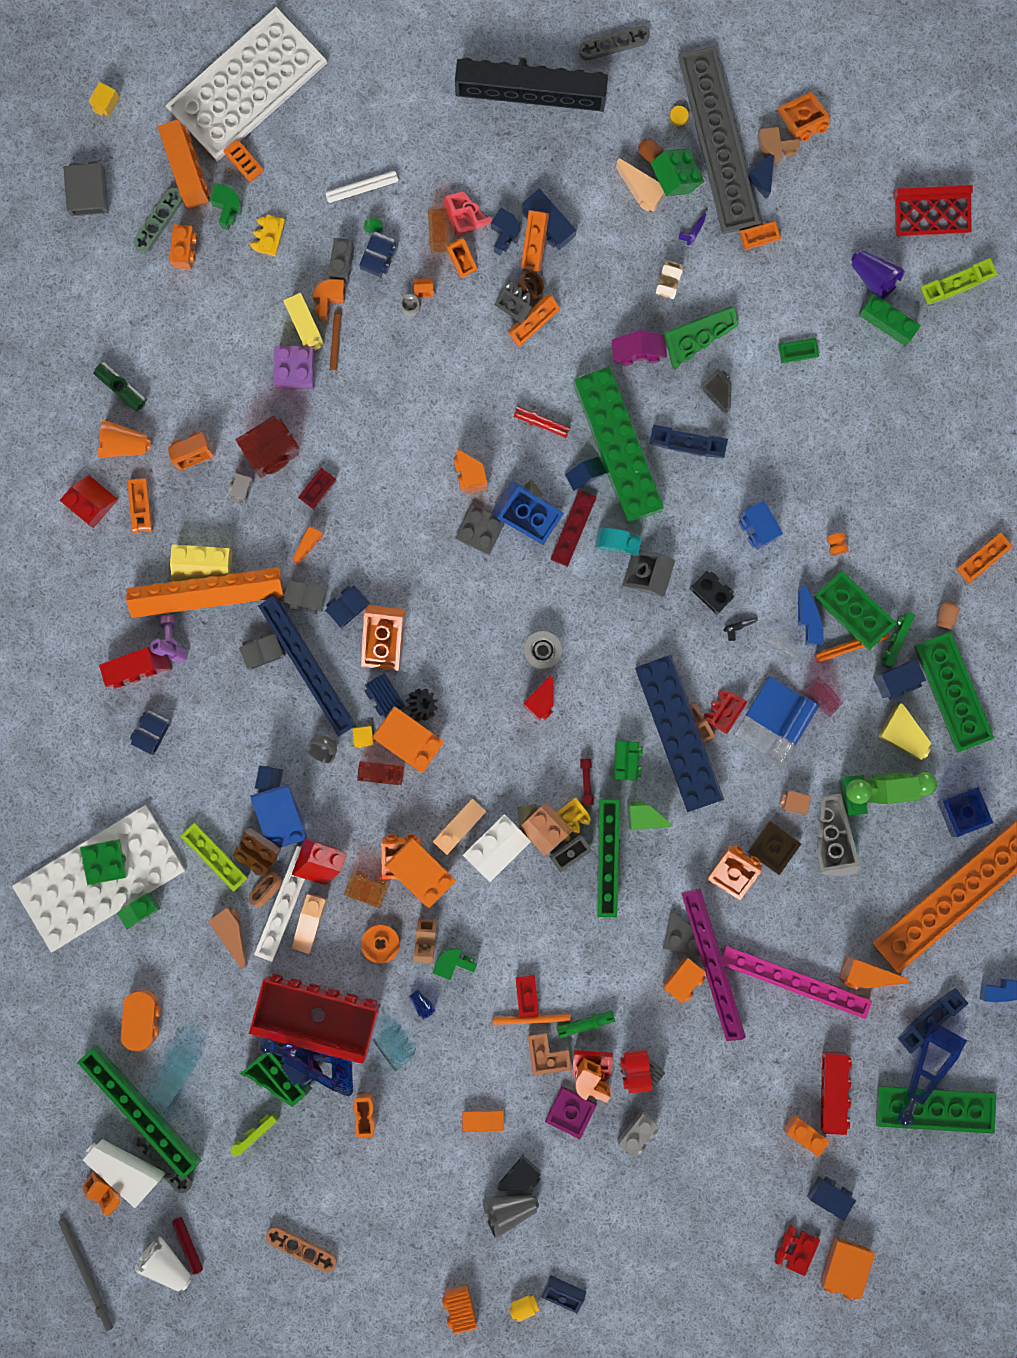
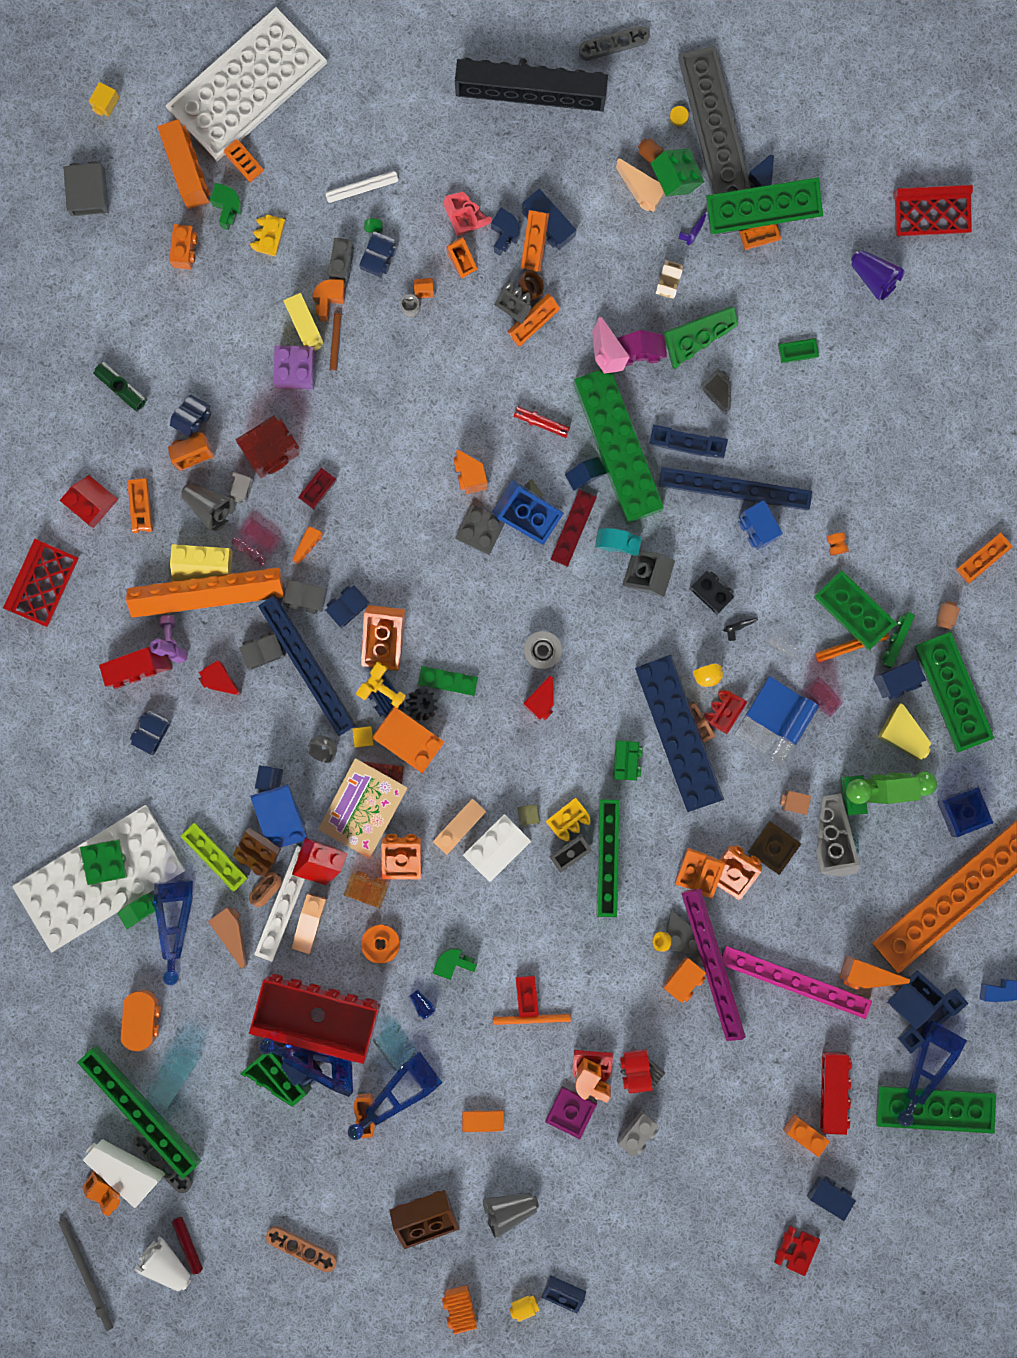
(25, 575): none -> red fence
(121, 441): orange cone -> none
(154, 218): sand green beam -> none
(171, 892): none -> clear blue plate
(190, 415): none -> dark blue brick
(208, 505): none -> dark grey cone
(218, 679): none -> red slope
(253, 1134): lime plate -> none
(260, 536): none -> clear pink plate
(362, 808): none -> sticker
(375, 683): none -> yellow bar
(420, 872): orange slope -> none
(422, 1074): none -> clear blue plate
(423, 1219): none -> reddish brown slope
(425, 941): medium nougat brick -> none
(438, 230): clear orange brick -> none
(447, 681): none -> green plate
(520, 1176): black slope -> none
(545, 829): nougat slope -> none
(545, 1061): nougat plate -> none
(586, 1024): green pin -> none
(588, 798): dark red bar -> none
(607, 348): none -> bright pink slope
(644, 817): bright green slope -> none
(661, 941): none -> yellow tile
(699, 872): none -> orange slope
(709, 675): none -> yellow hair
(735, 488): none -> dark blue plate
(764, 206): none -> green plate
(770, 144): medium nougat brick -> none
(805, 117): orange plate -> none
(809, 617): blue slope -> none
(847, 1268): orange brick -> none
(889, 320): green brick -> none
(917, 1000): none -> dark blue slope
(959, 282): lime slope -> none

